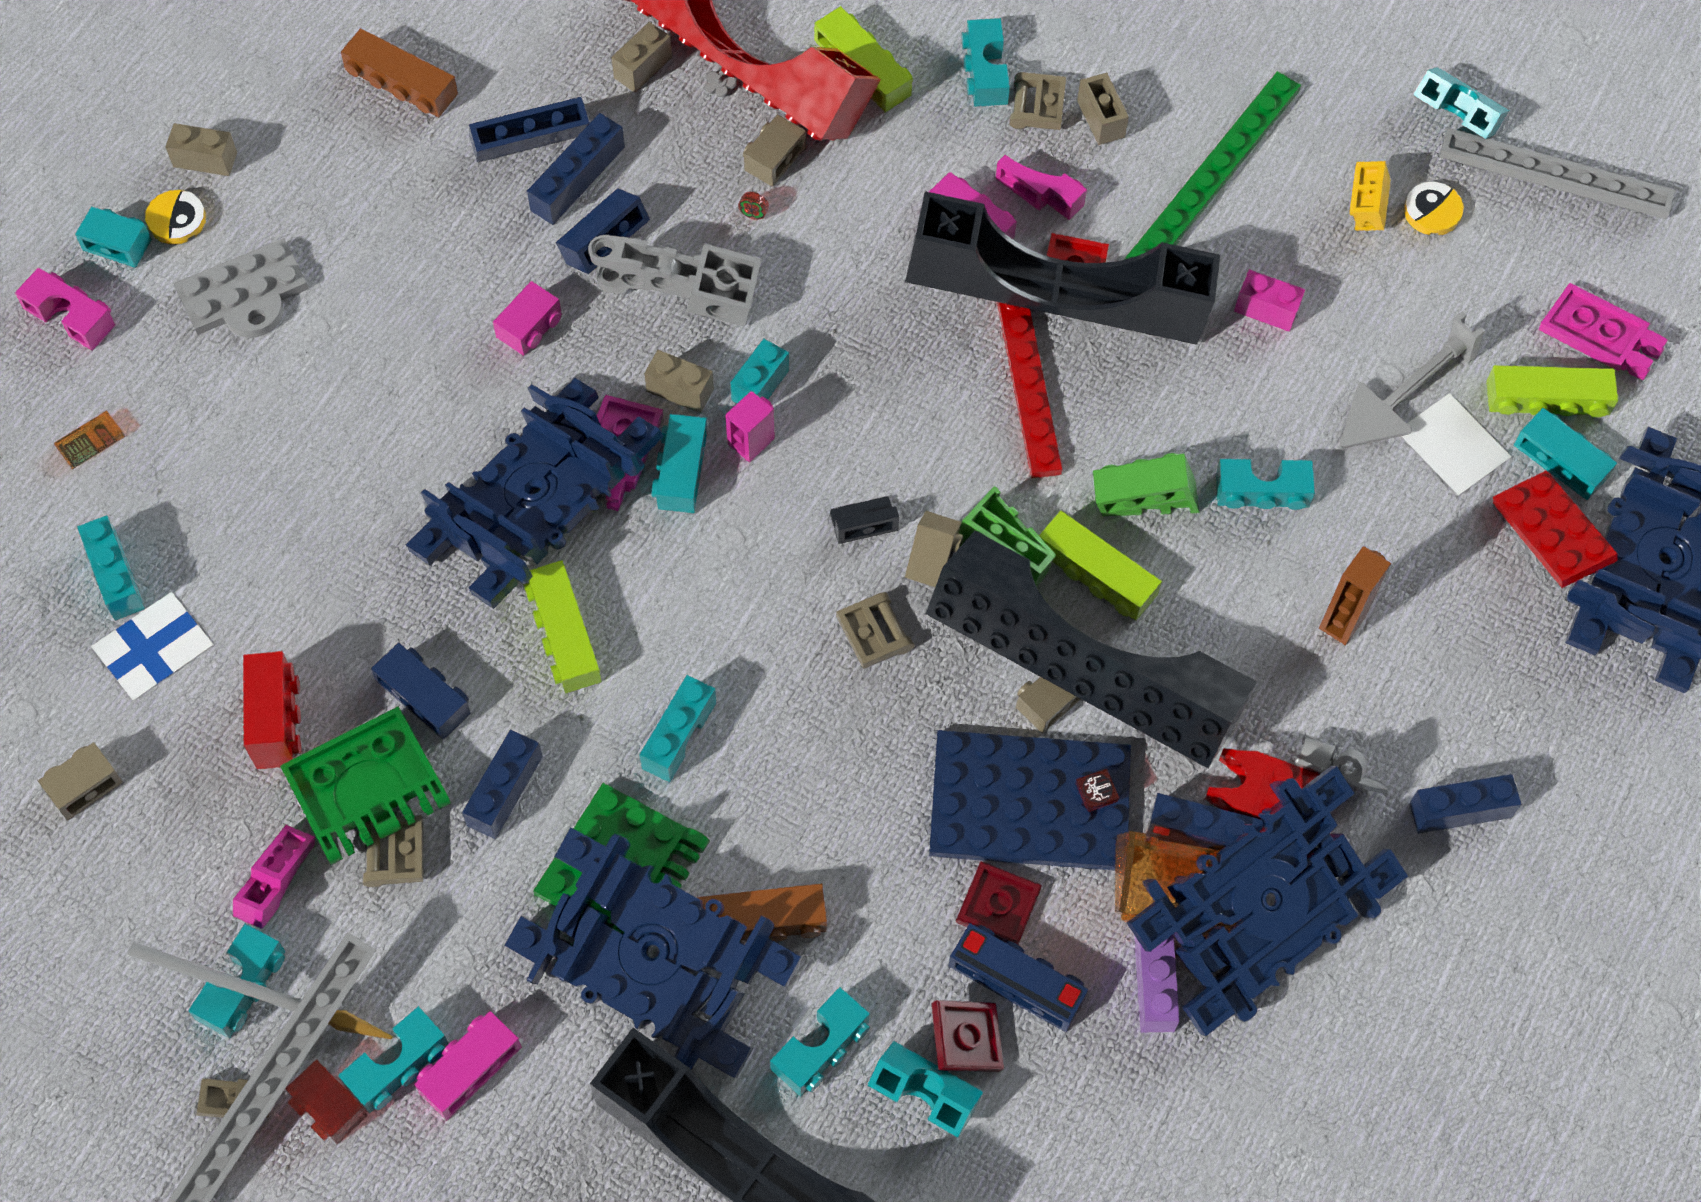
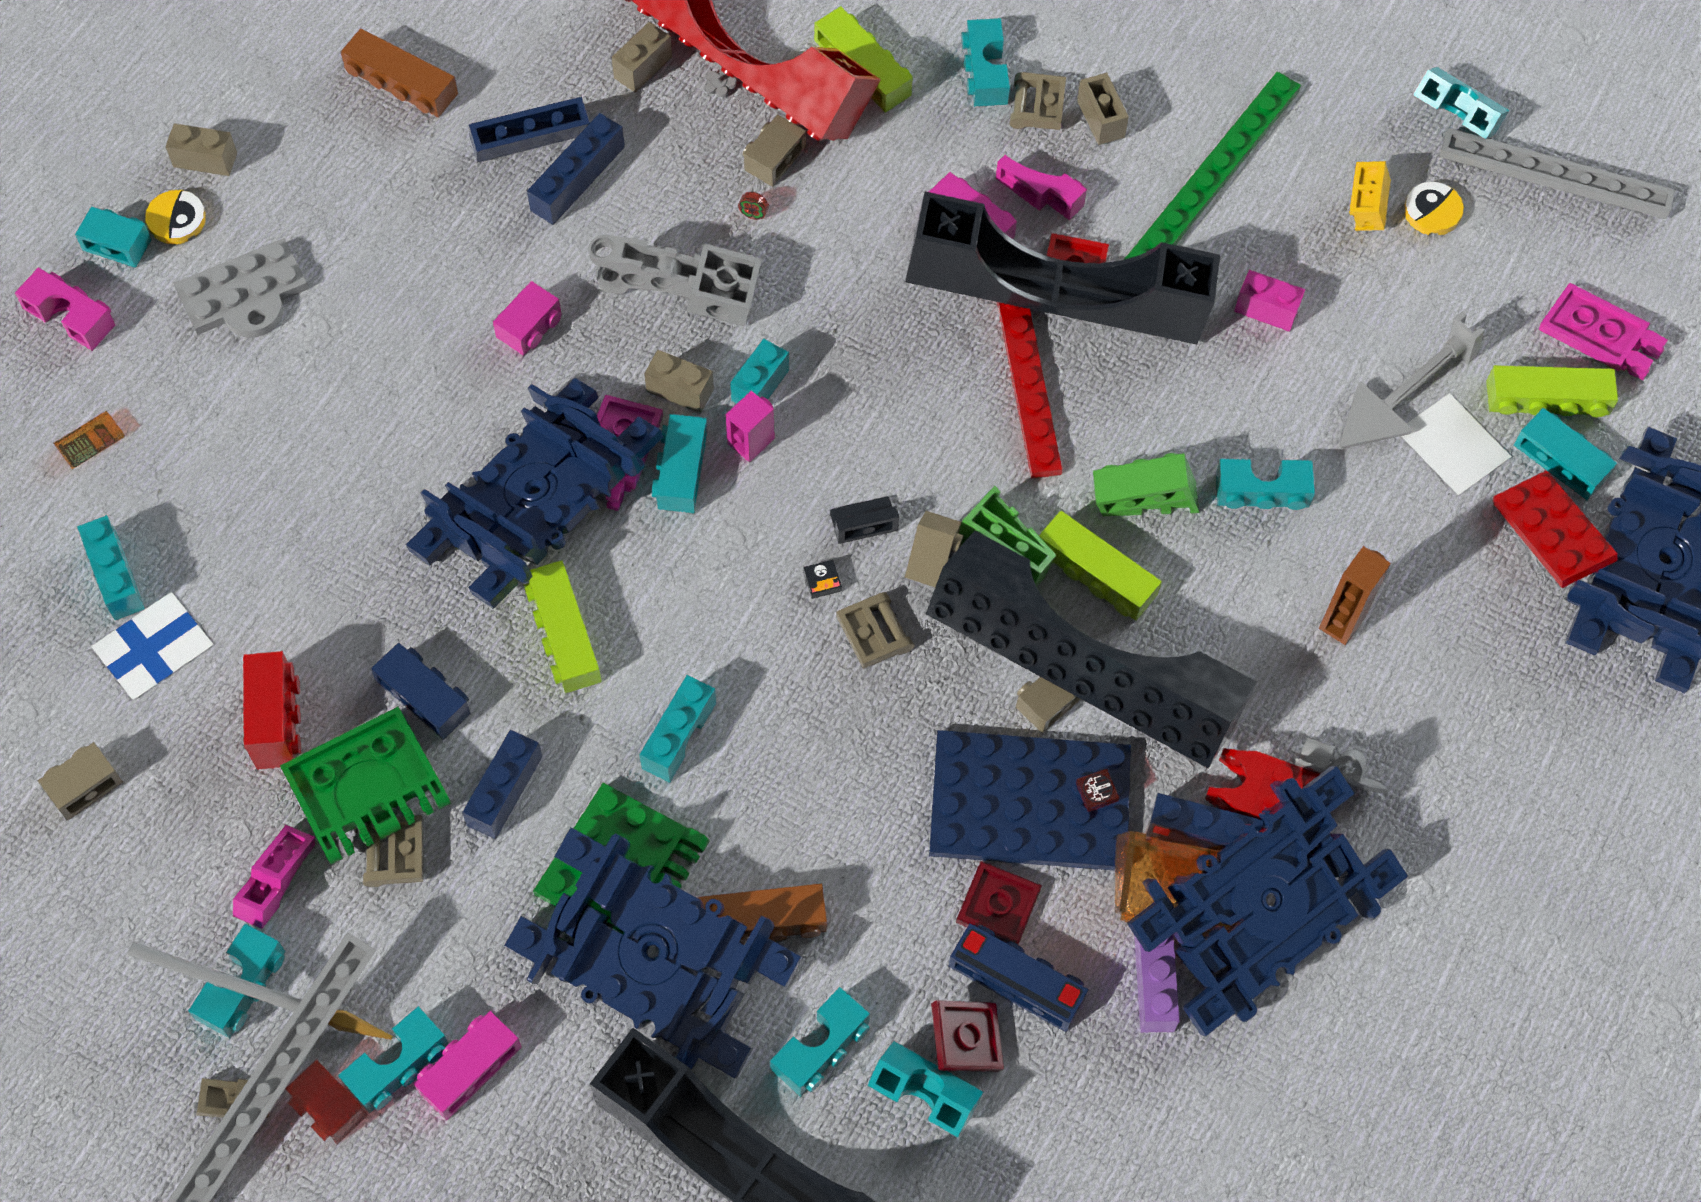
(616, 215): dark blue brick -> none
(822, 579): none -> black tile
(1465, 803): dark blue brick -> none

